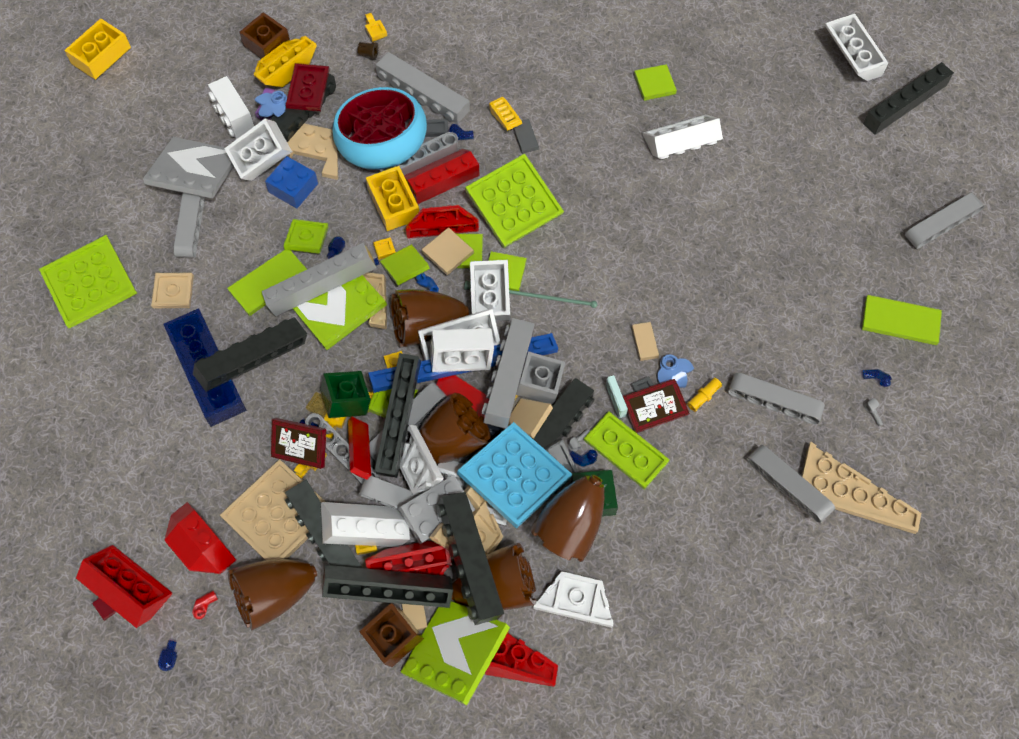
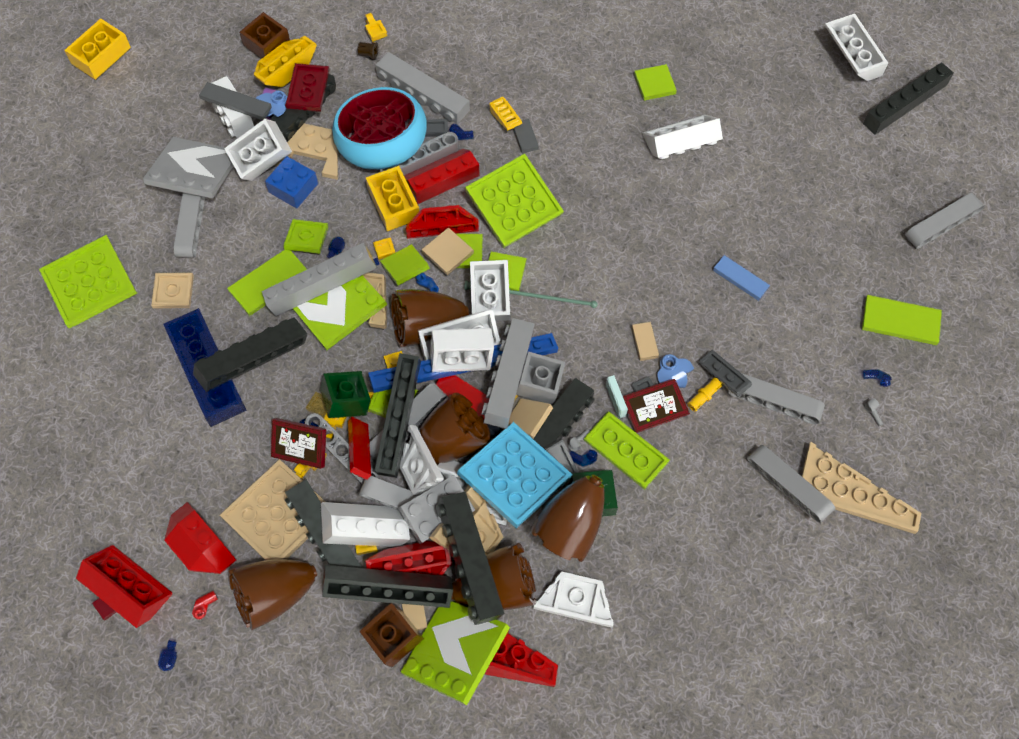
(235, 101): none -> dark grey tile
(725, 373): none -> dark grey tile
(741, 278): none -> medium blue tile

